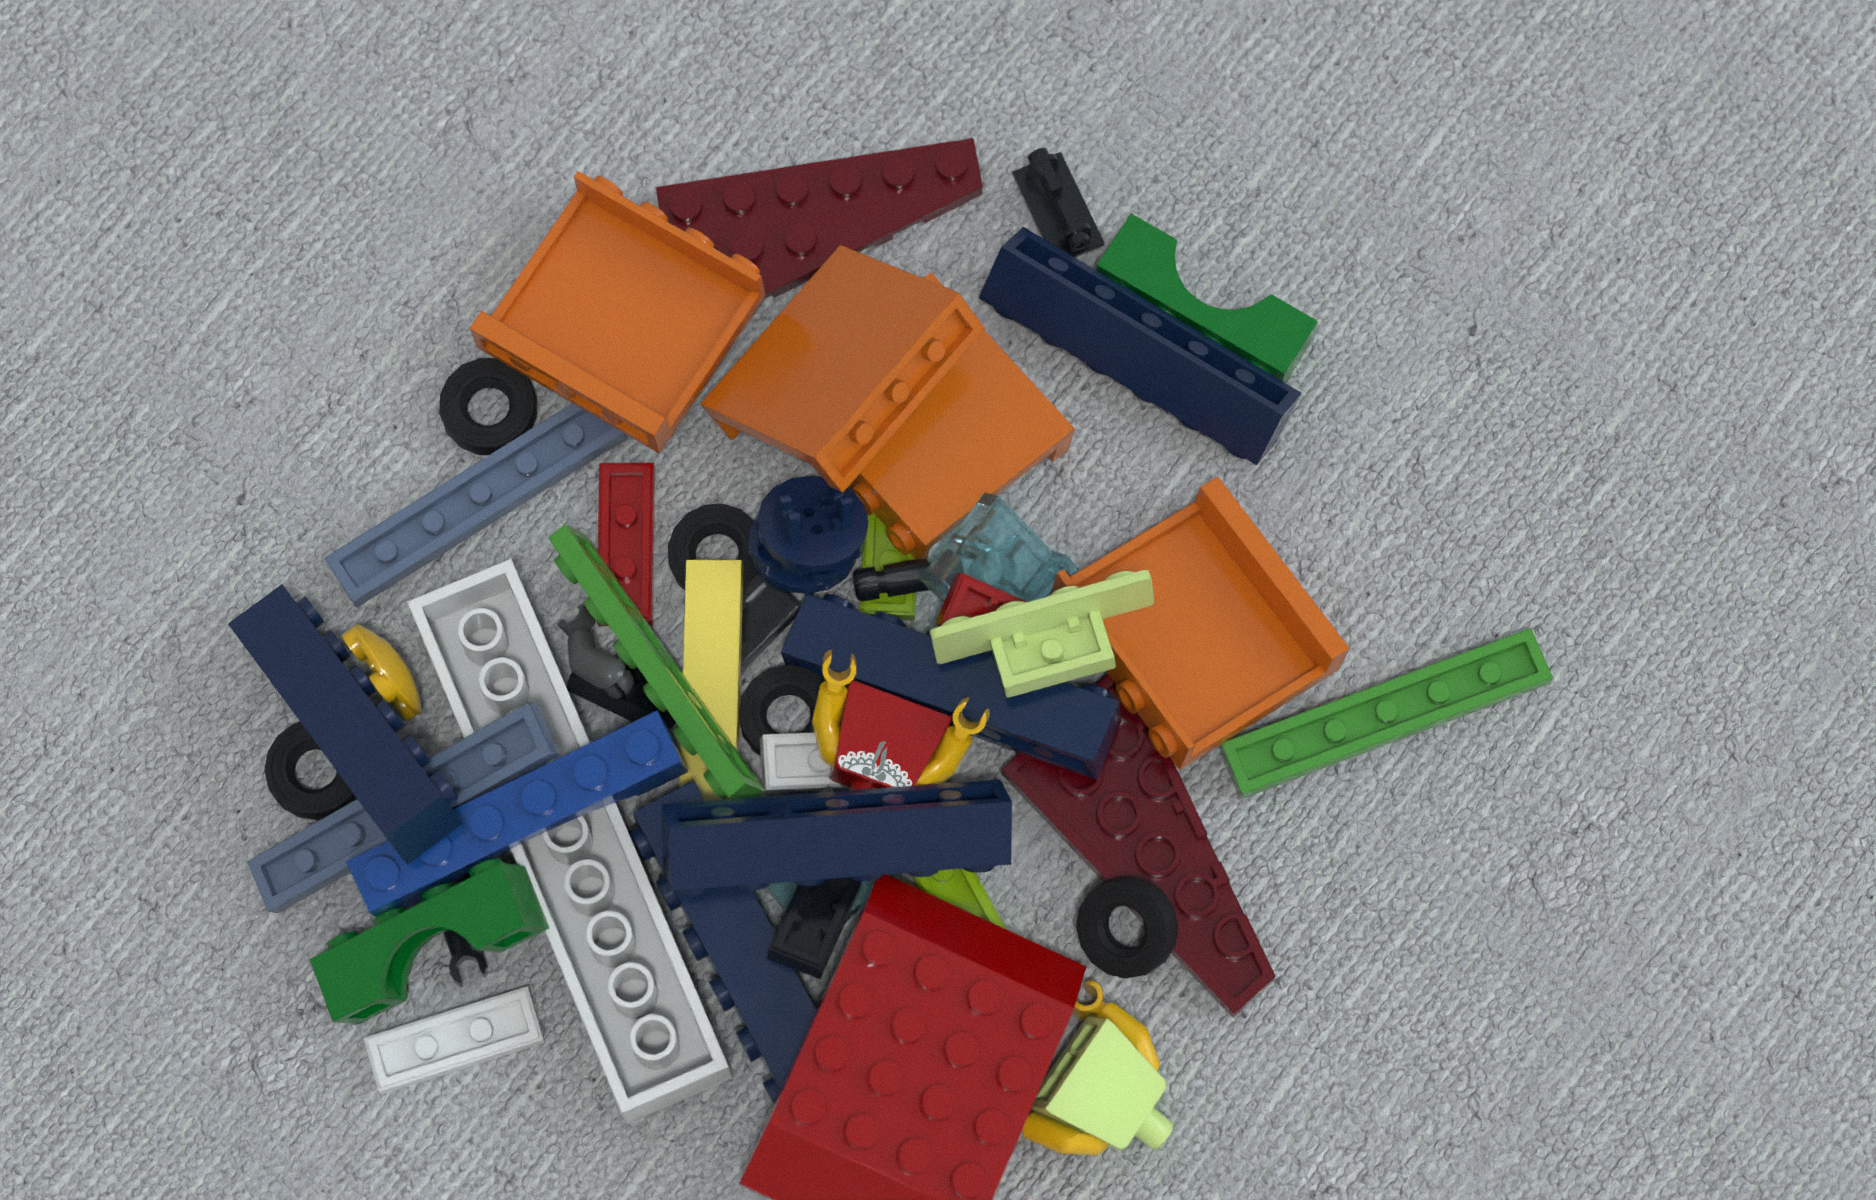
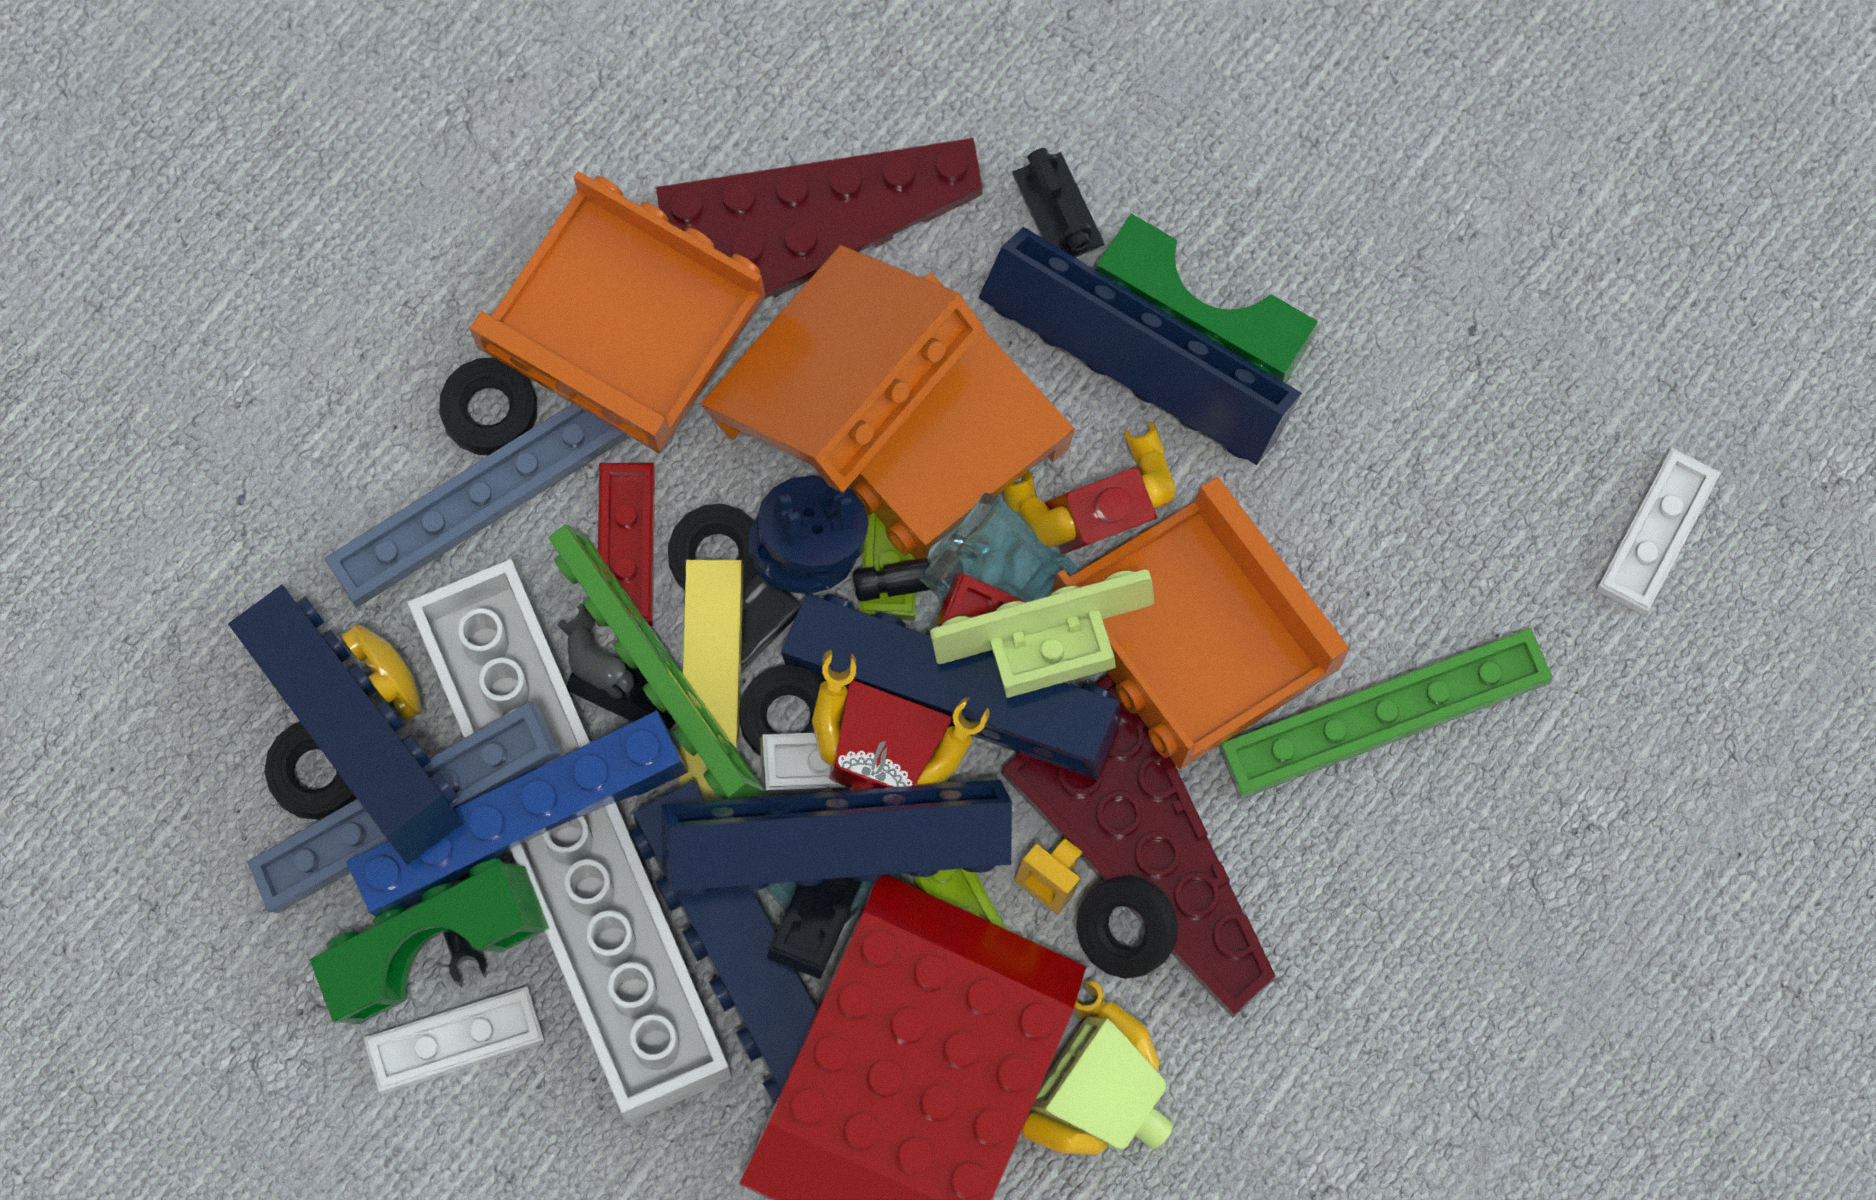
(1050, 875): none -> yellow tile
(1100, 507): none -> torso
(1658, 532): none -> white tile

